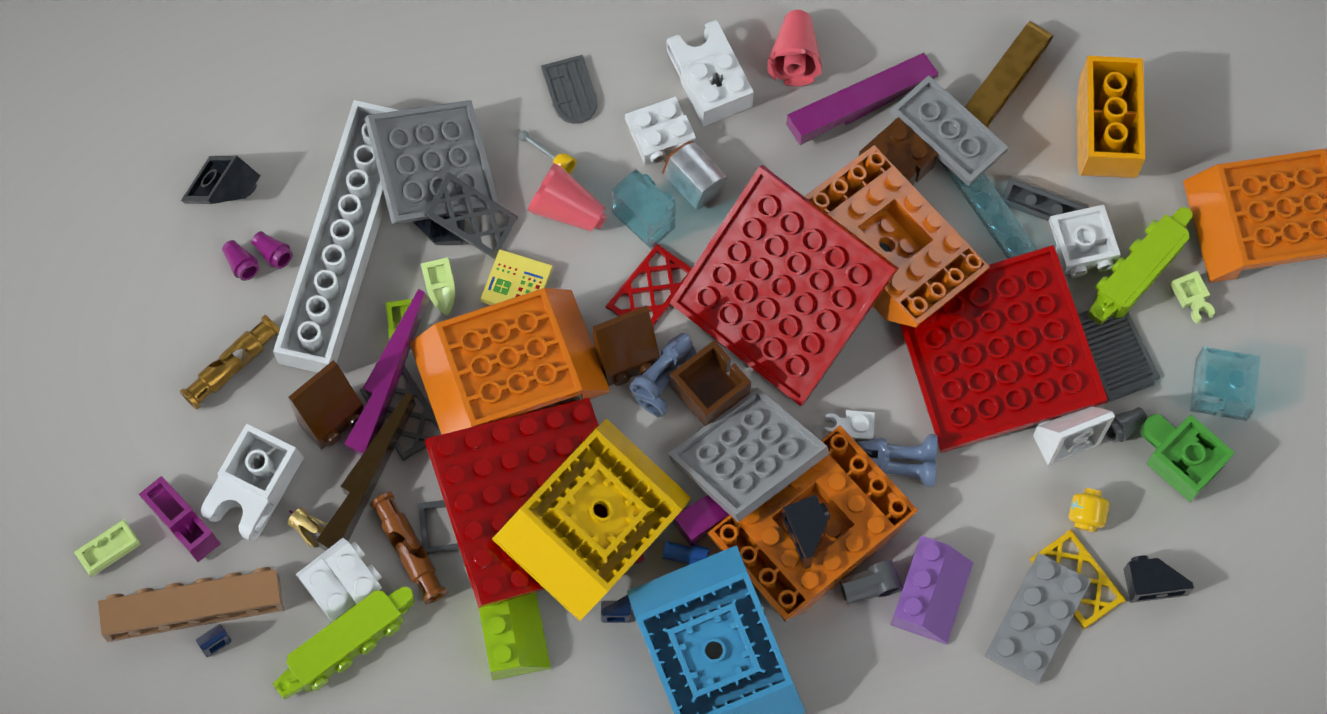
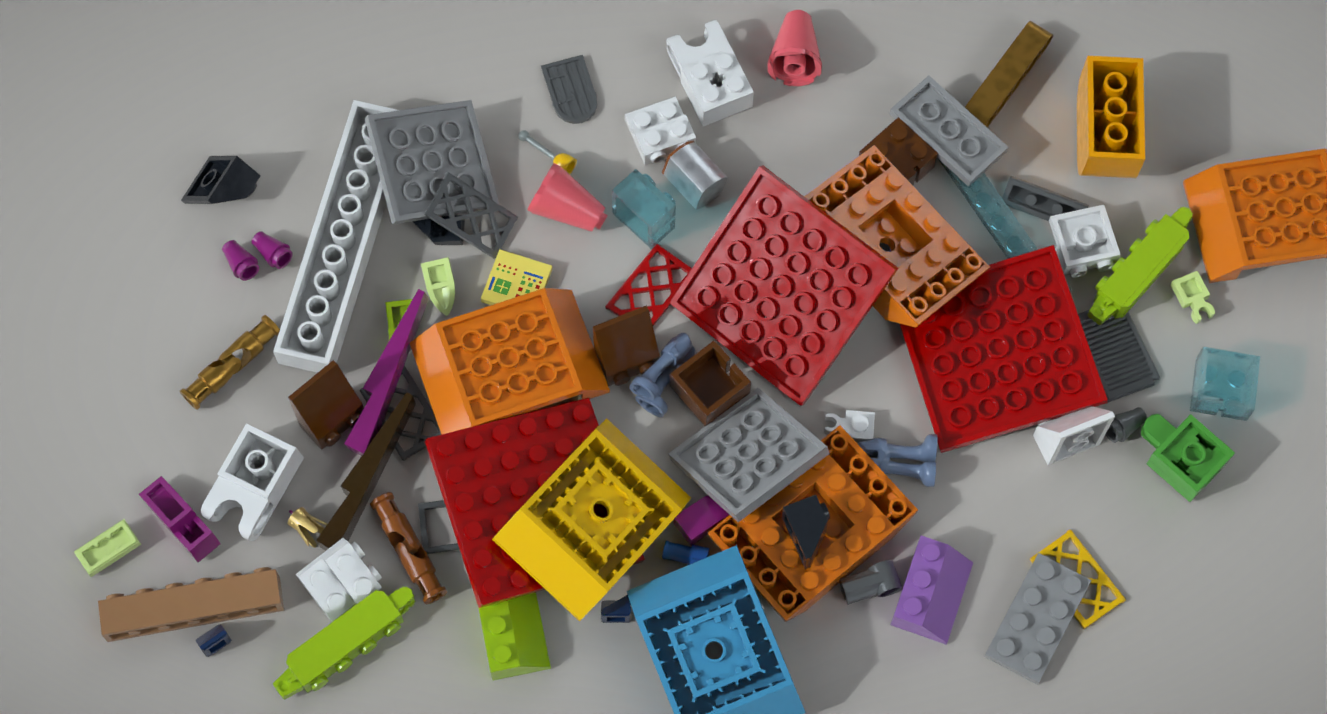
(859, 99): magenta slope -> none
(1089, 510): yellow head -> none
(1154, 580): black slope -> none

